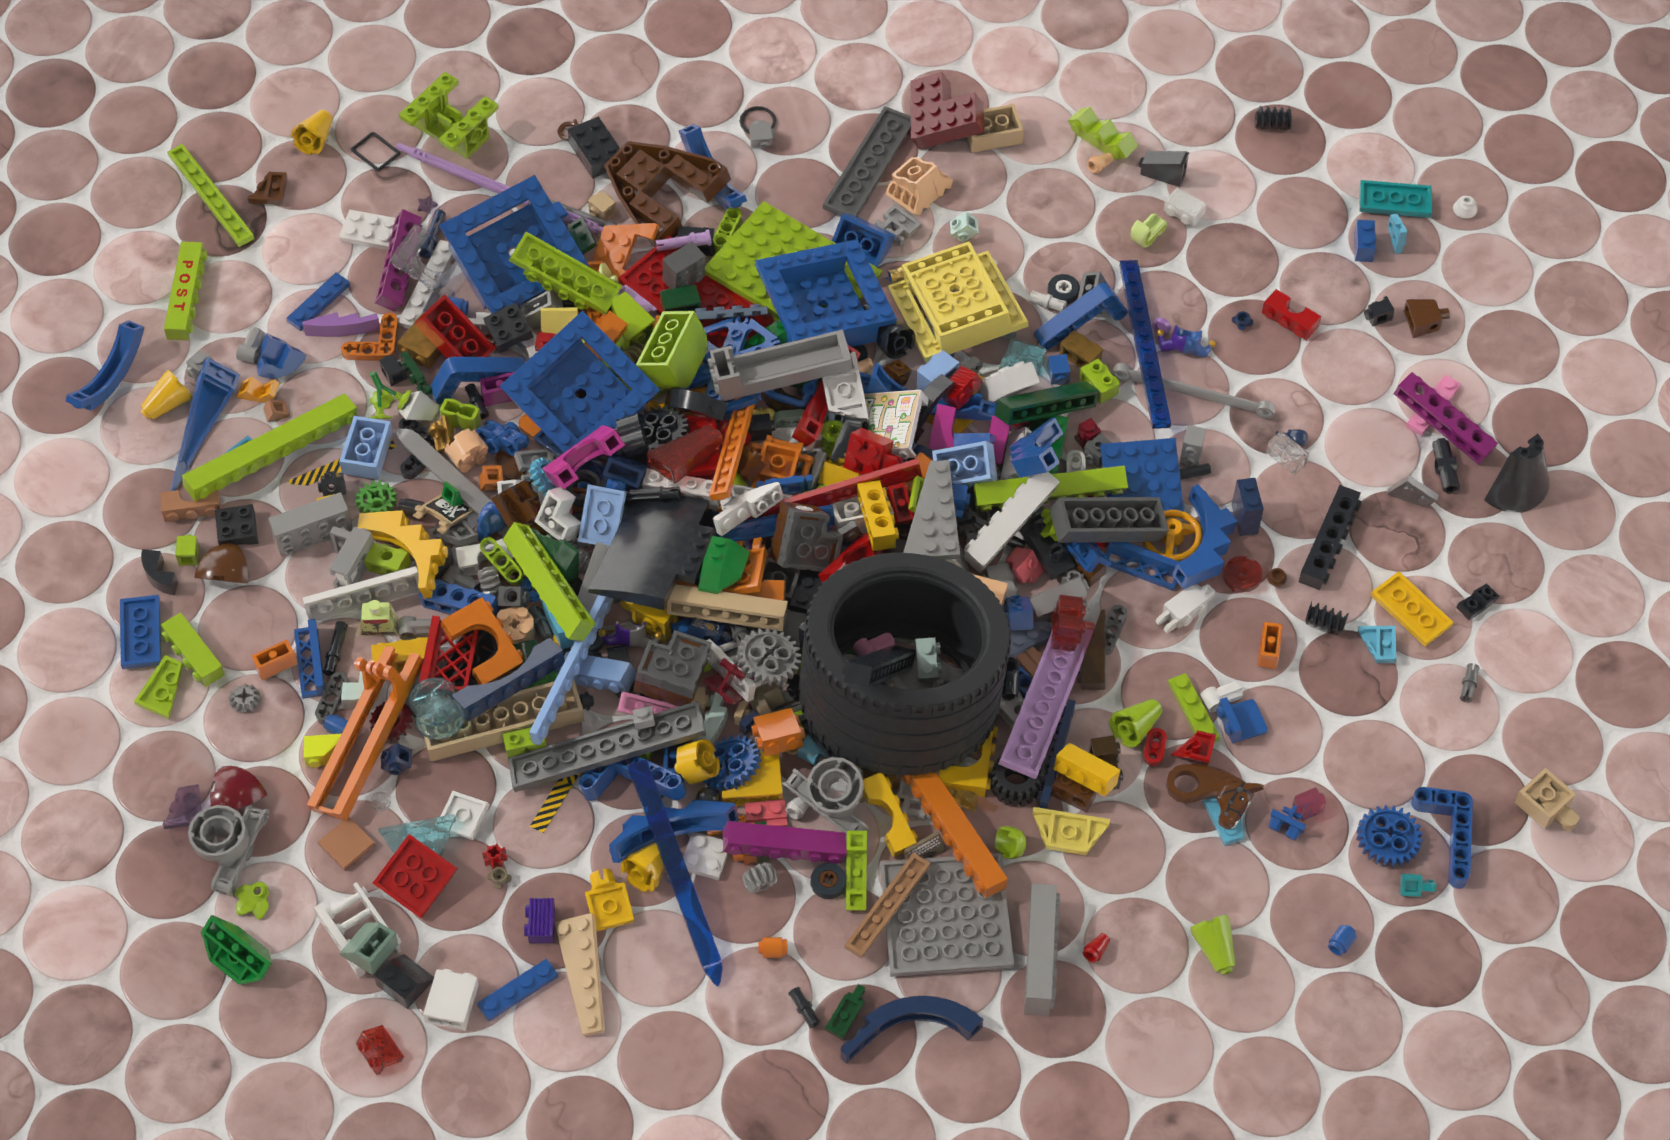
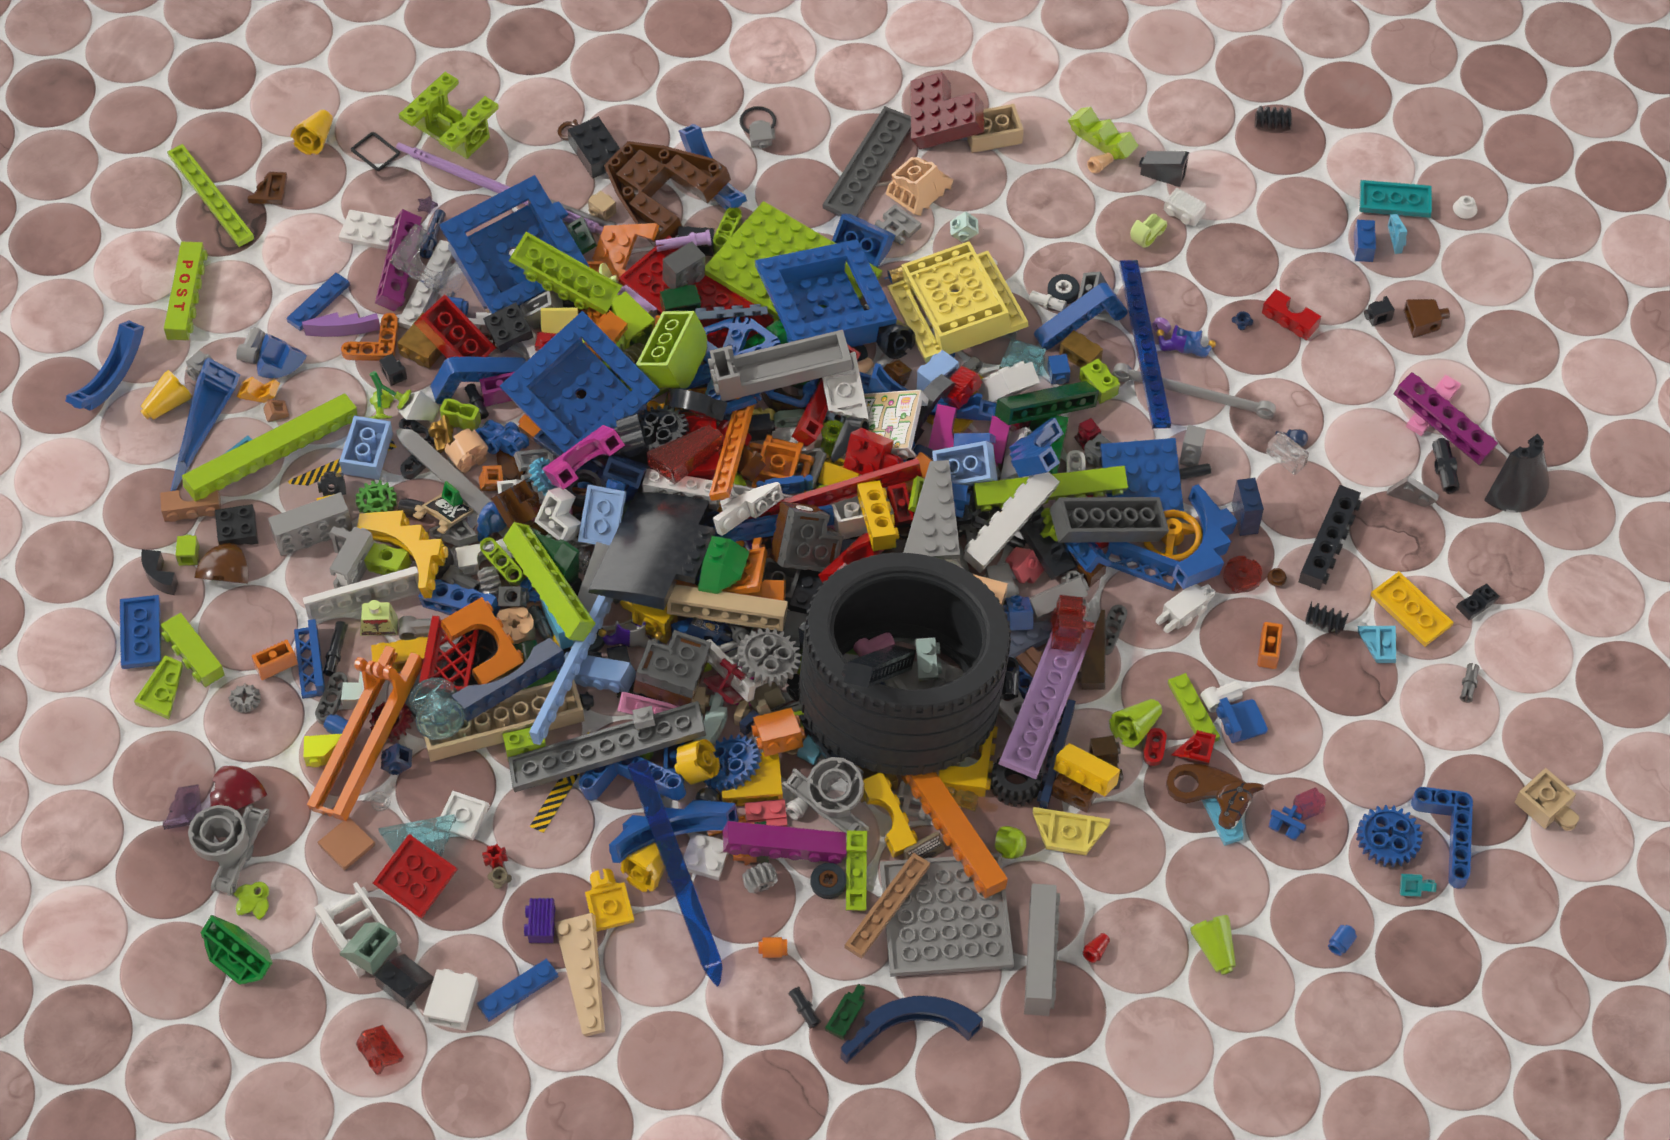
(415, 375): dark green hinge -> none
(653, 494): black axle -> none
(850, 531): dark grey plate -> none

